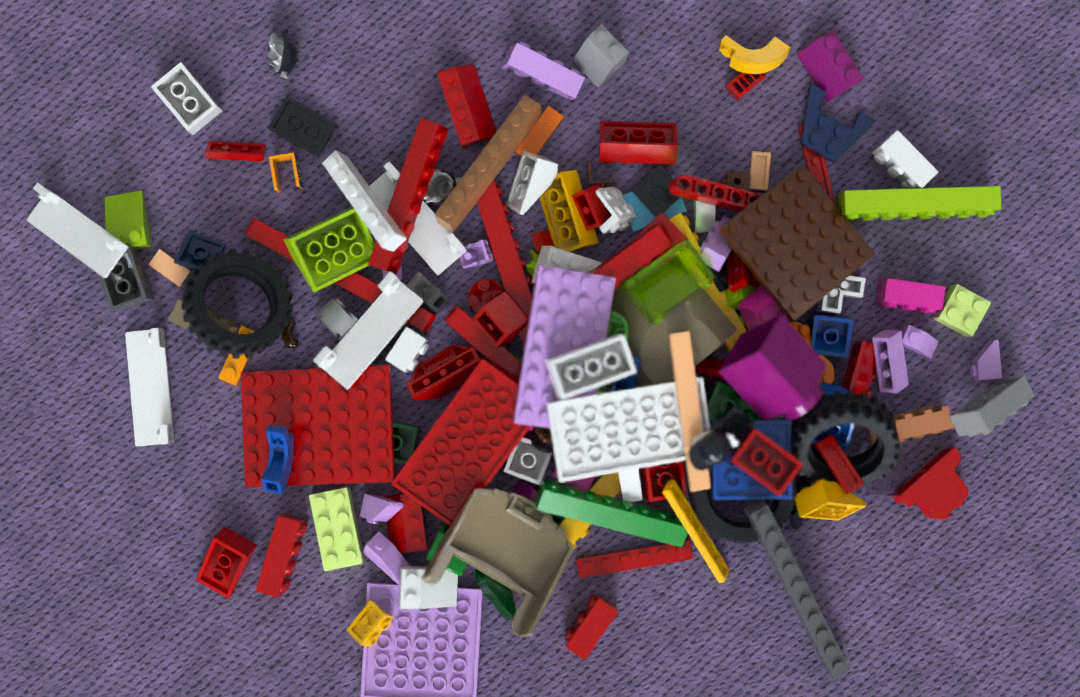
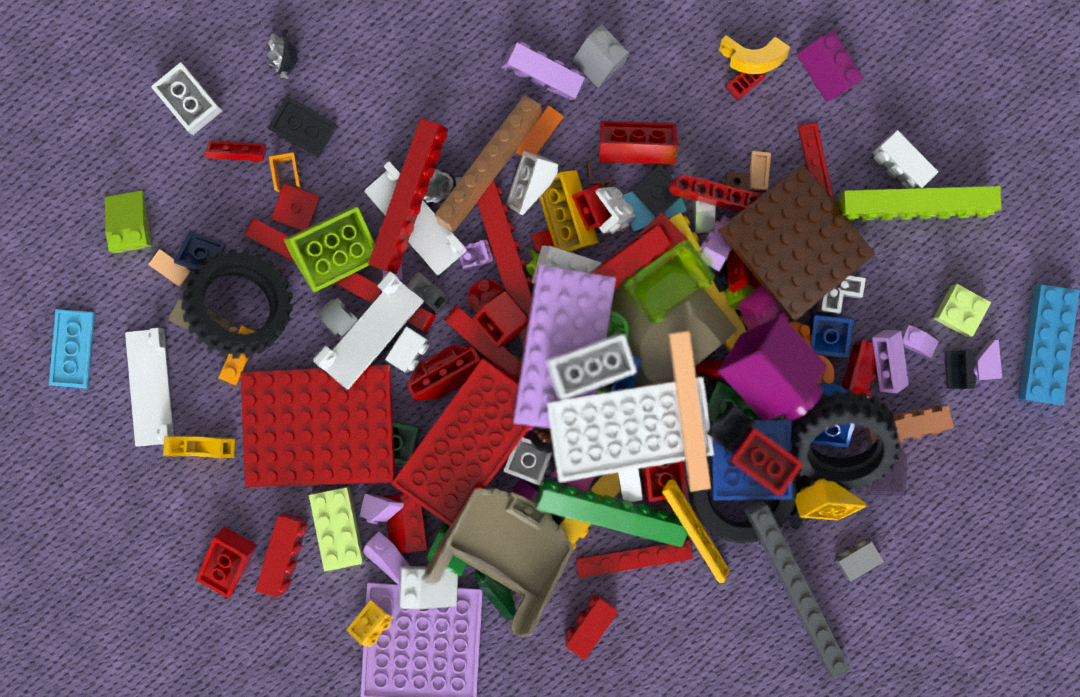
(71, 348): none -> medium azure tile
(76, 232): white bracket -> none
(127, 283): dark grey slope -> none
(199, 446): none -> yellow arch
(280, 459): blue arch -> none
(287, 336): dark brown arm -> none
(295, 207): none -> red plate
(364, 201): white brick -> none
(467, 104): red slope -> none
(710, 449): black hair -> none
(825, 134): dark blue wing -> none
(839, 464): red plate -> none
(859, 559): none -> light grey brick
(910, 295): dark pink brick -> none
(935, 486): red brick -> none
(960, 369): none -> black bracket
(992, 406): light grey brick -> none
(1048, 344): none -> dark azure brick

